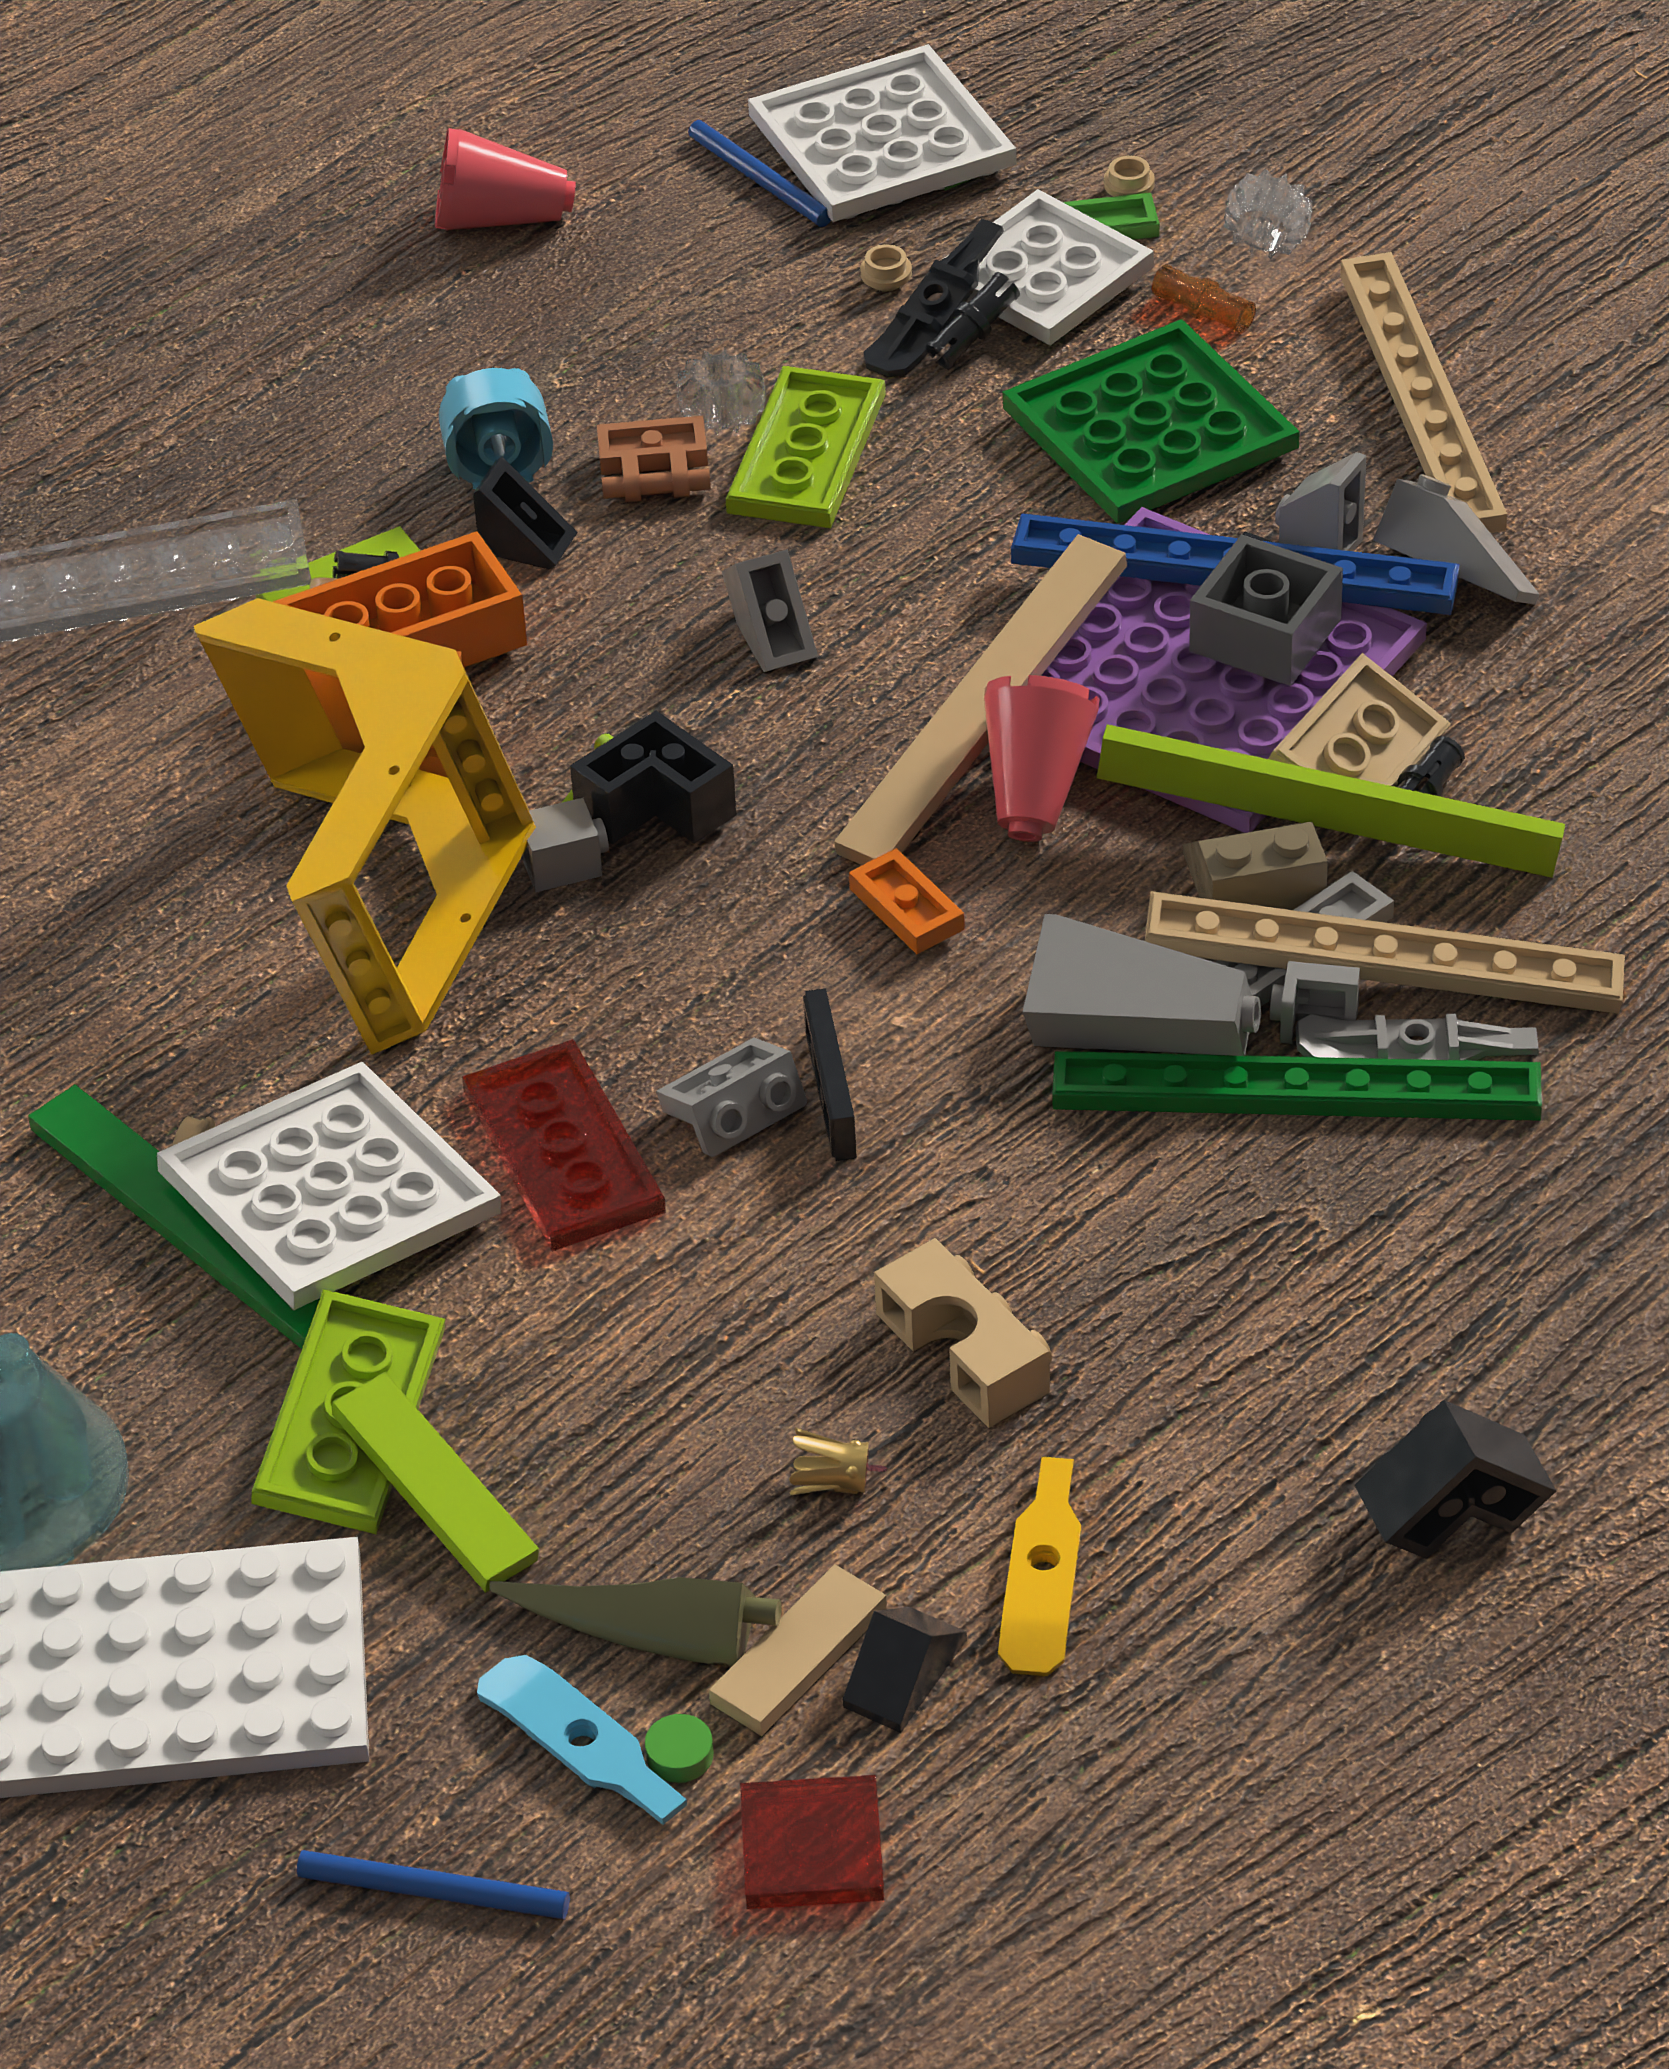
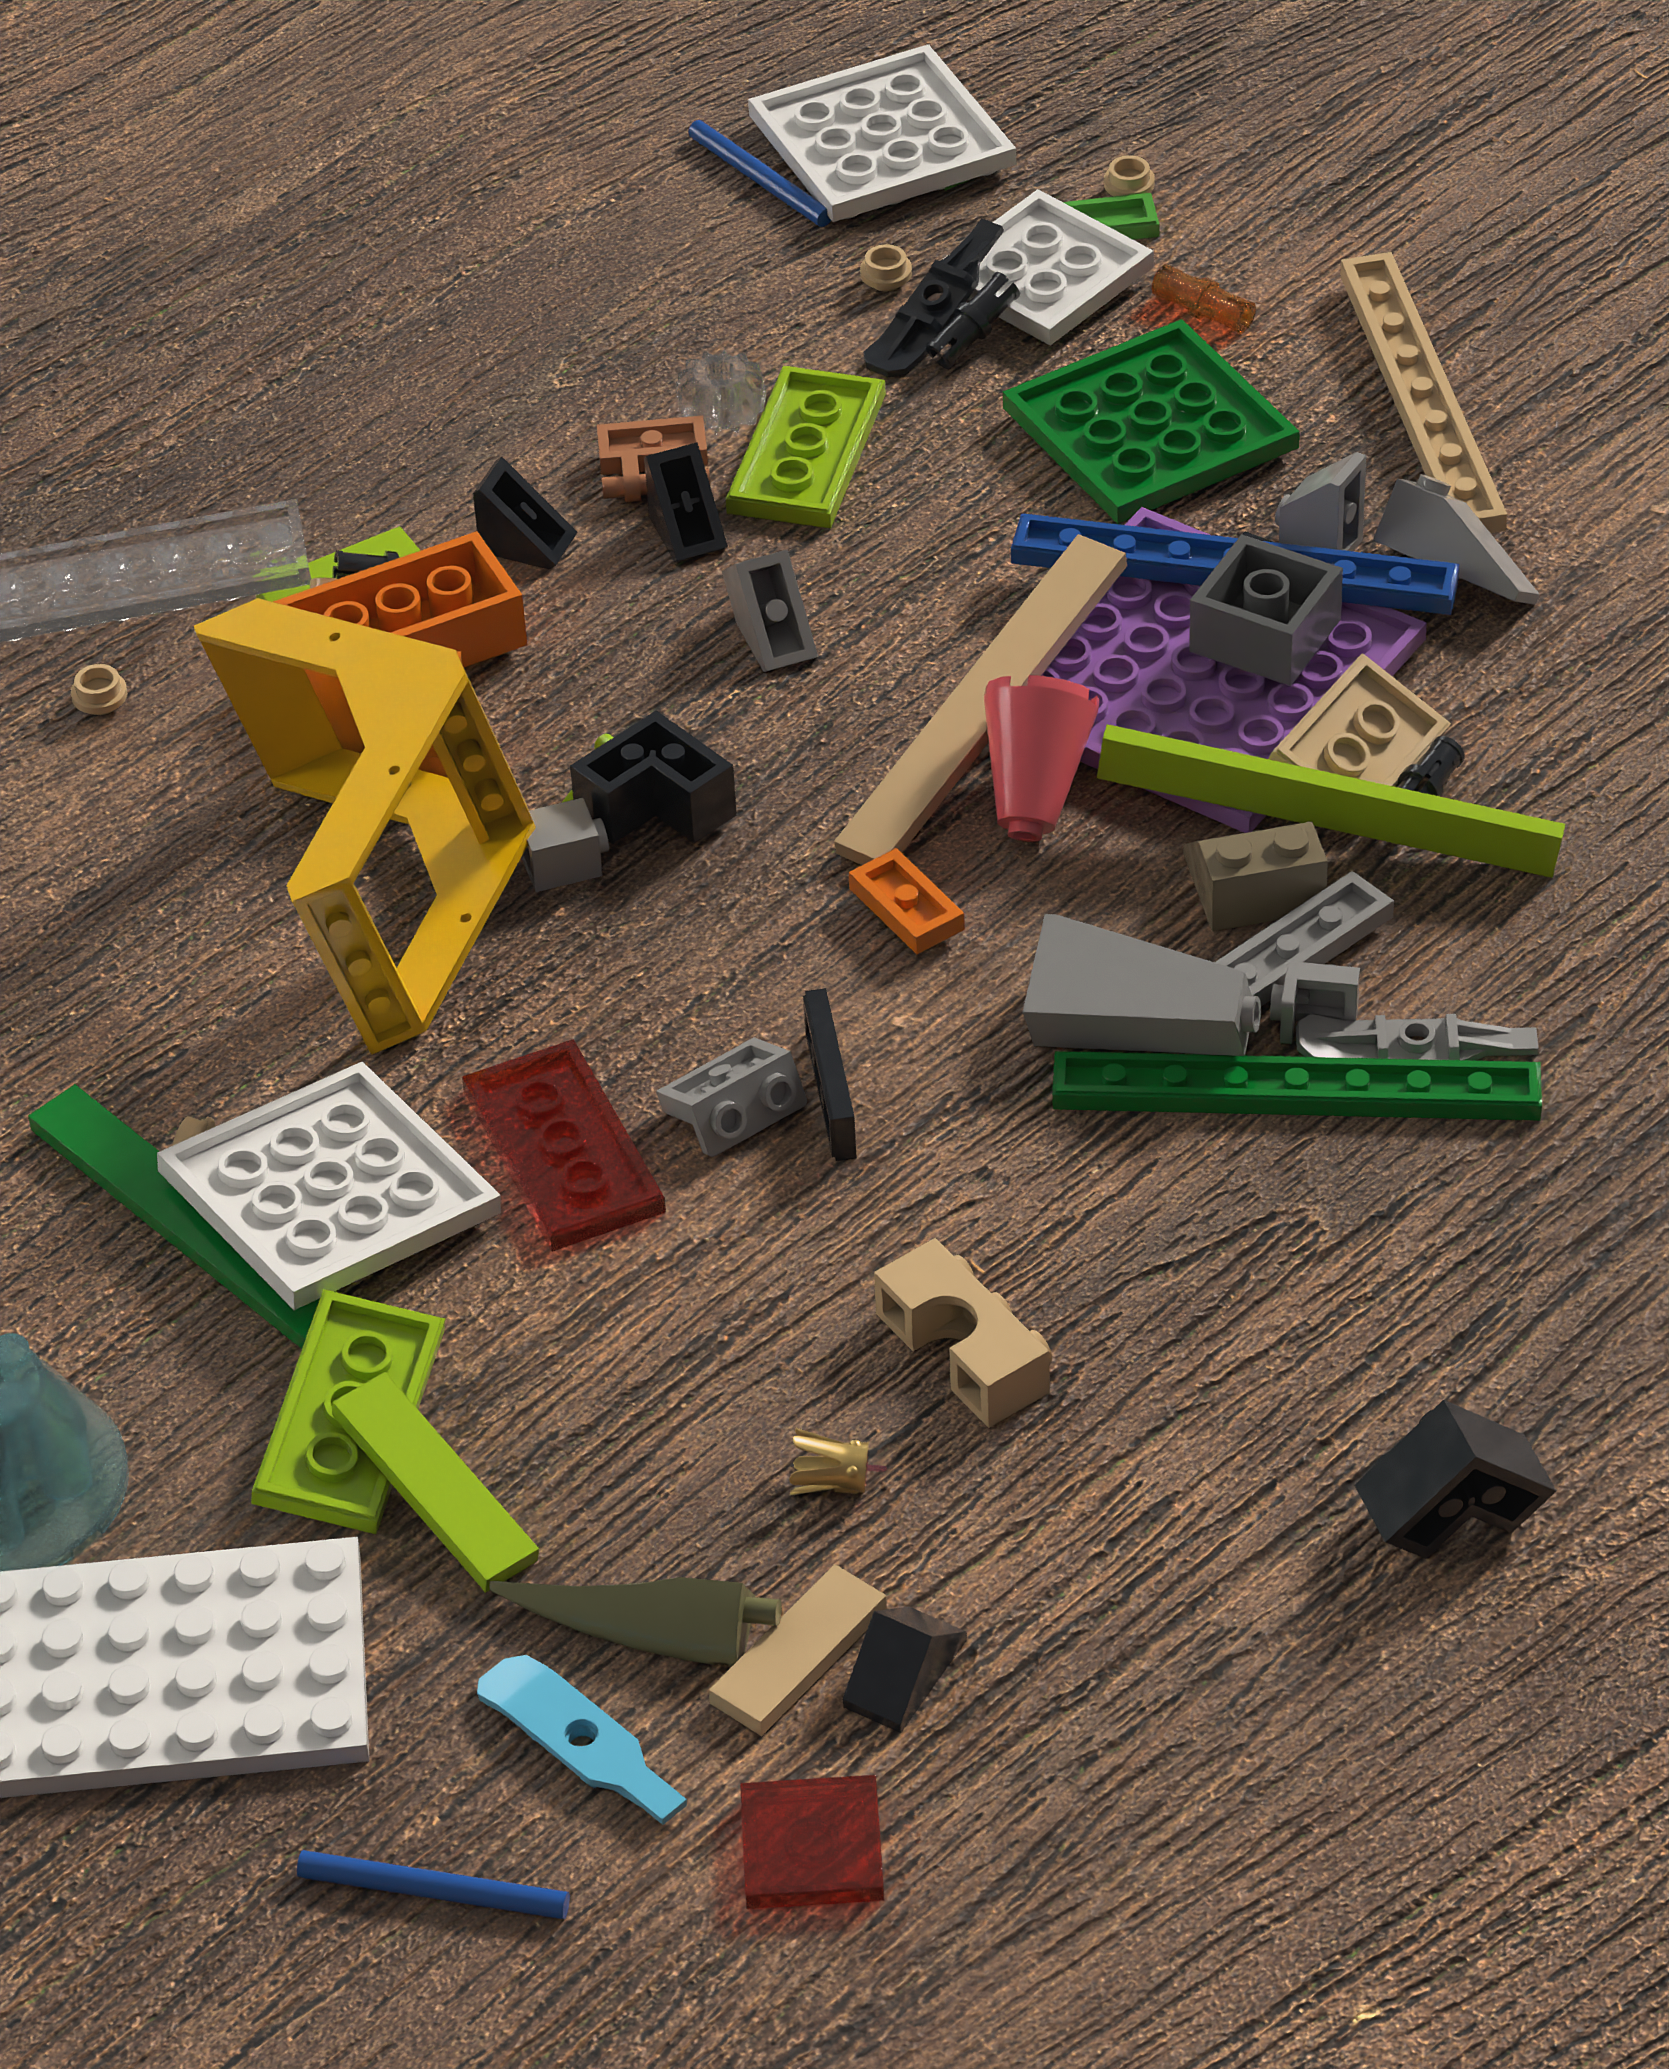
(98, 689): none -> tan plate
(494, 417): medium azure brick -> none
(497, 185): coral cone -> none
(679, 1748): bright green tile -> none
(683, 503): none -> black slope
(1040, 1600): yellow piece -> none
(1268, 213): clear gear -> none
(1388, 952): tan tile -> none

